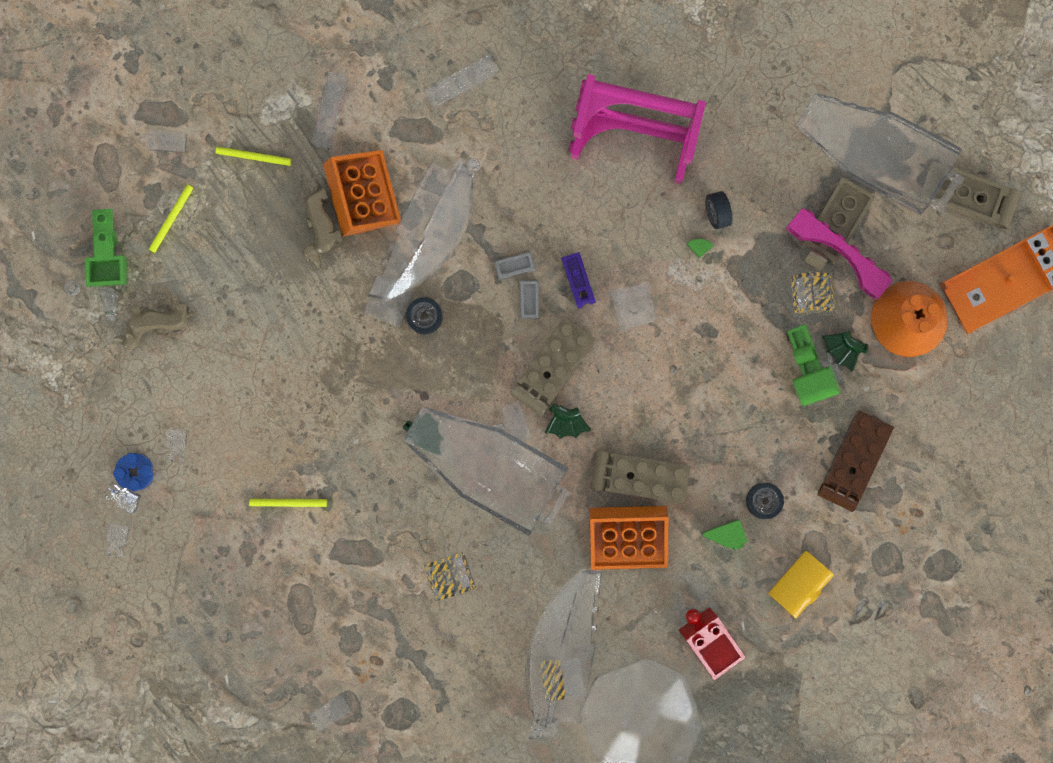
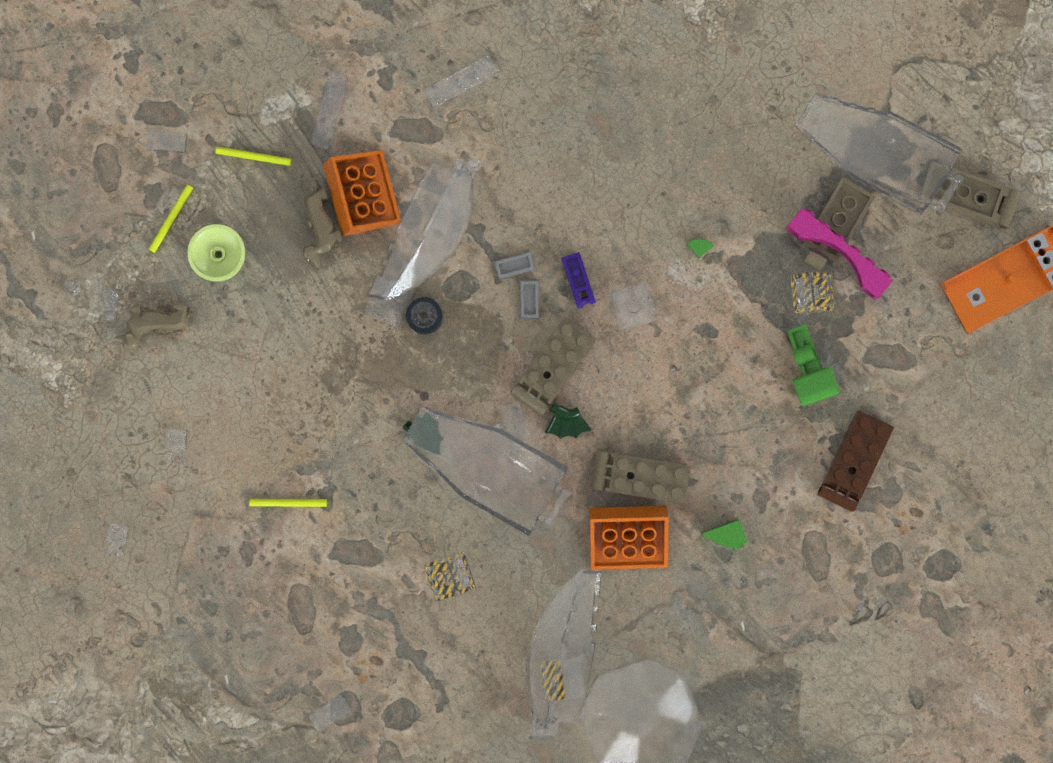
(105, 267): bright green plate -> none
(125, 498): clear plate -> none
(145, 471): blue plate -> none
(207, 244): none -> yellowish green dish
(596, 118): dark pink arch -> none
(711, 642): red slope -> none
(718, 210): black wheel -> none
(774, 497): wheel -> none
(801, 584): yellow panel -> none
(845, 348): dark green arm -> none
(909, 319): orange cone -> none

